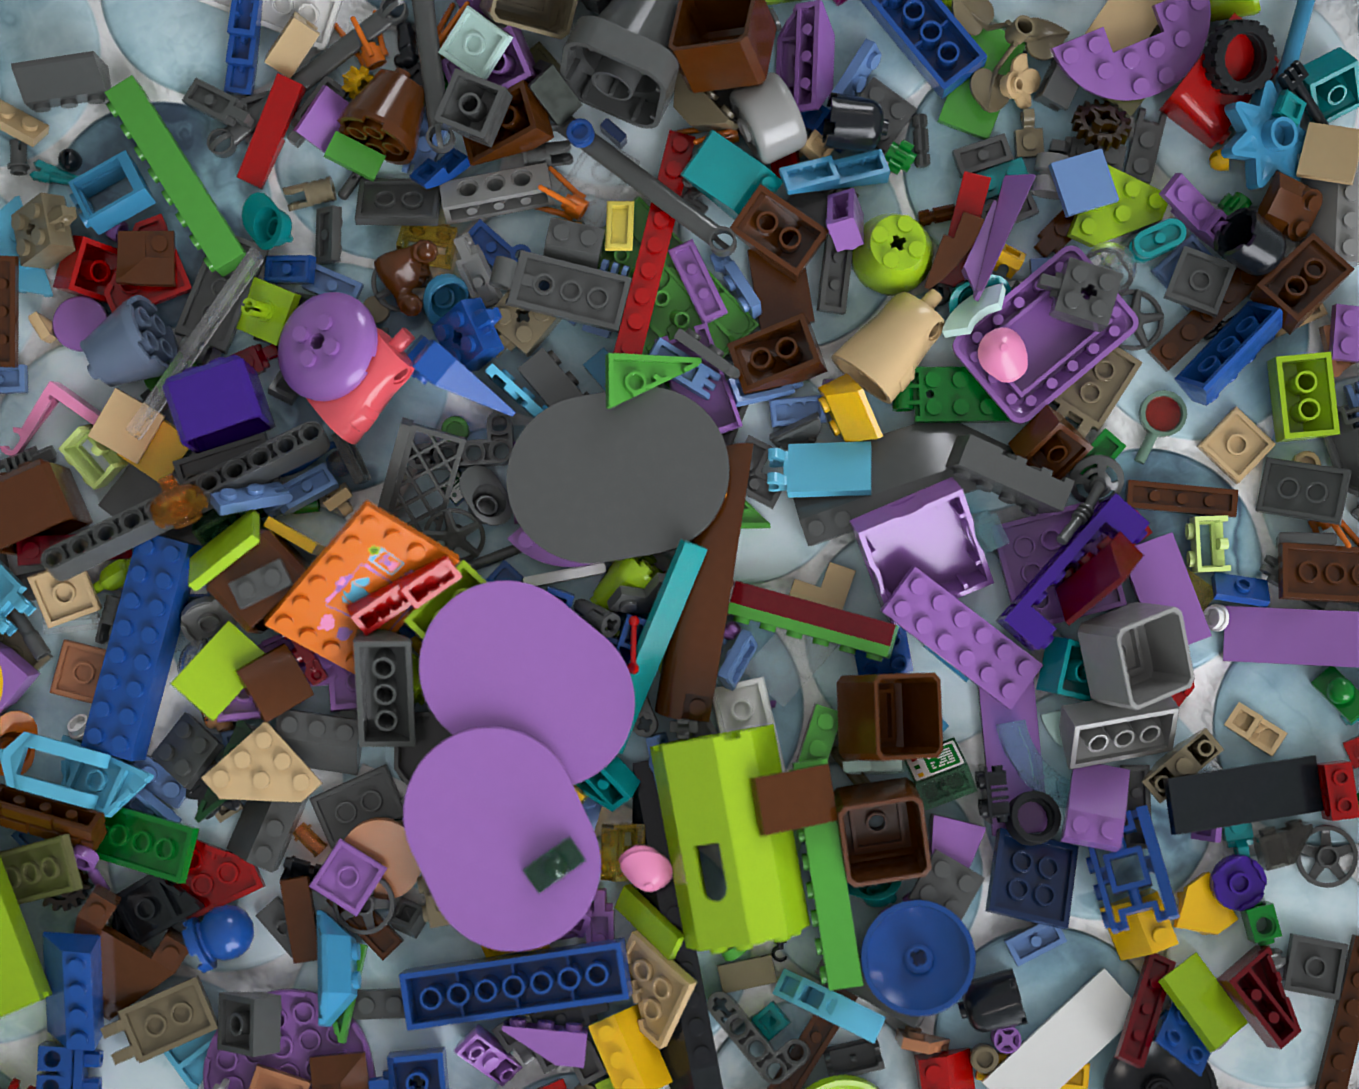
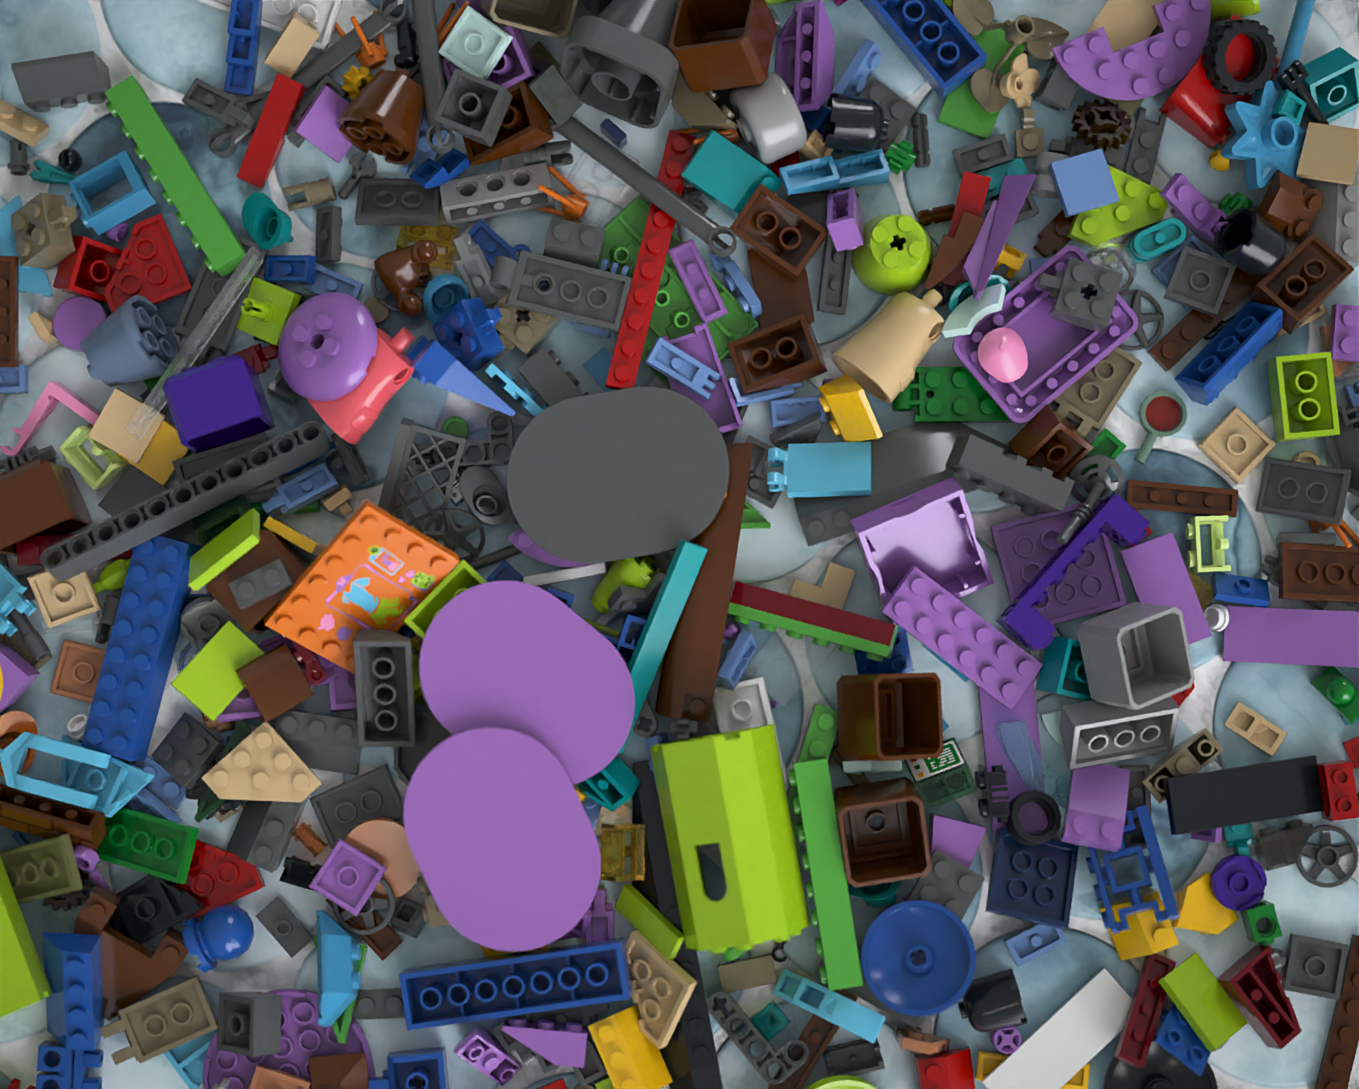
(146, 258): reddish brown plate -> none
(177, 504): clear orange tile -> none
(250, 498): medium blue hinge -> none
(300, 918): reddish brown tile -> none
(354, 156): bright green tile -> none
(412, 589): red slope -> none
(554, 864): clear green tile -> none
(580, 133): blue tile -> none
(600, 621): dark grey hinge -> none
(619, 226): light yellow tile -> none
(633, 666): red hinge -> none
(635, 373): bright green wing -> none
(646, 868): bright pink hat -> none
(710, 354): dark grey hinge -> none
(794, 799): reddish brown tile -> none
(984, 1058): dark tan tile -> none
(989, 531): clear light blue brick -> none
(1096, 575): dark red slope -> none

